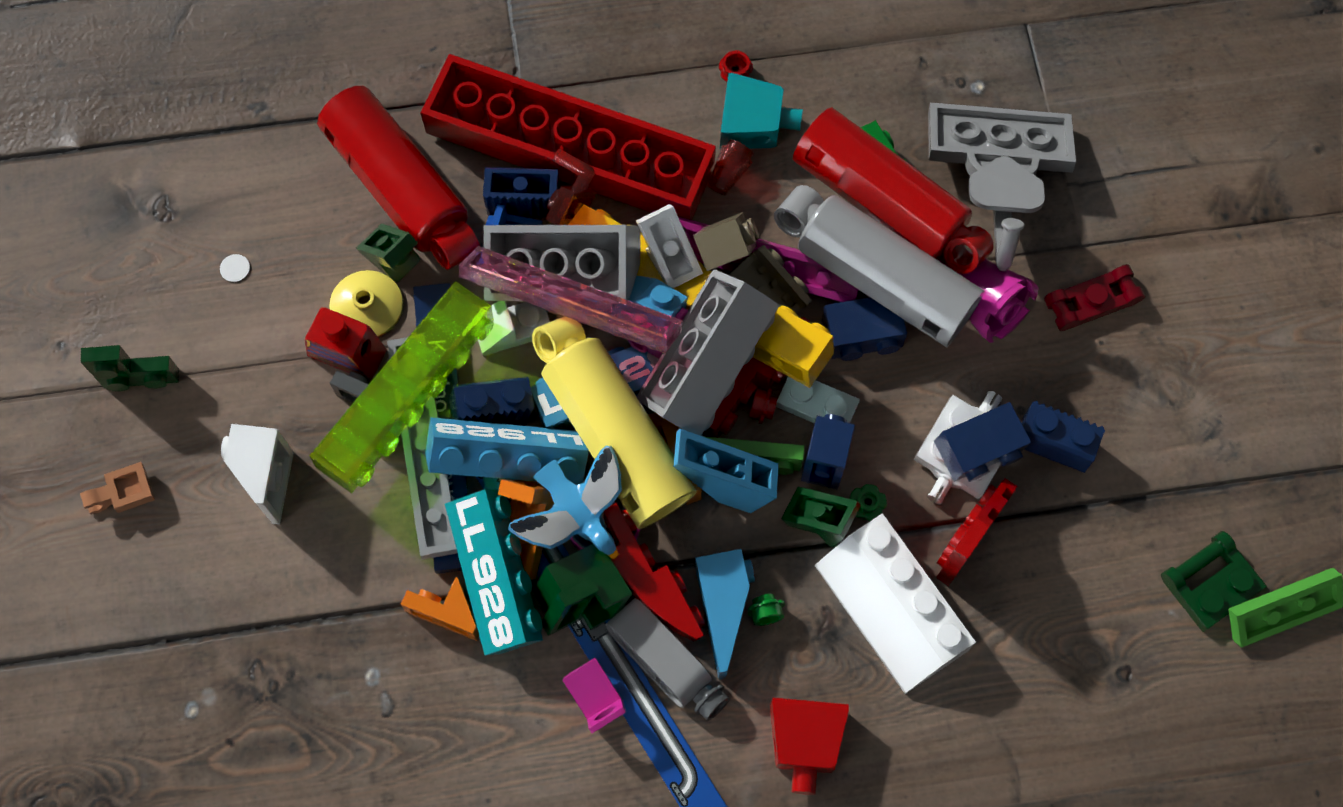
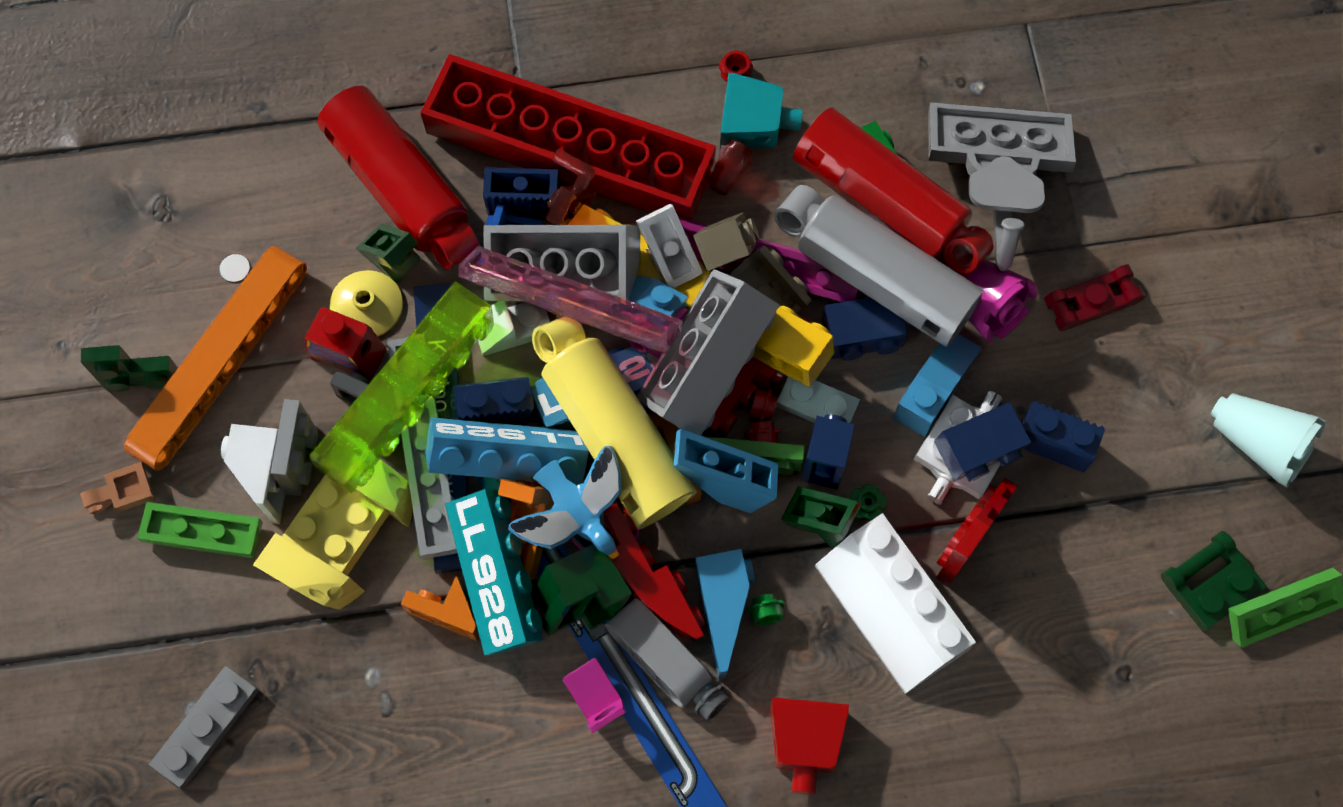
(200, 530): none -> bright green plate
(204, 727): none -> light grey plate
(215, 358): none -> orange beam
(292, 448): none -> light grey plate
(333, 534): none -> light yellow piece
(763, 432): none -> red plate
(935, 384): none -> dark azure slope
(1269, 434): none -> light aqua cone

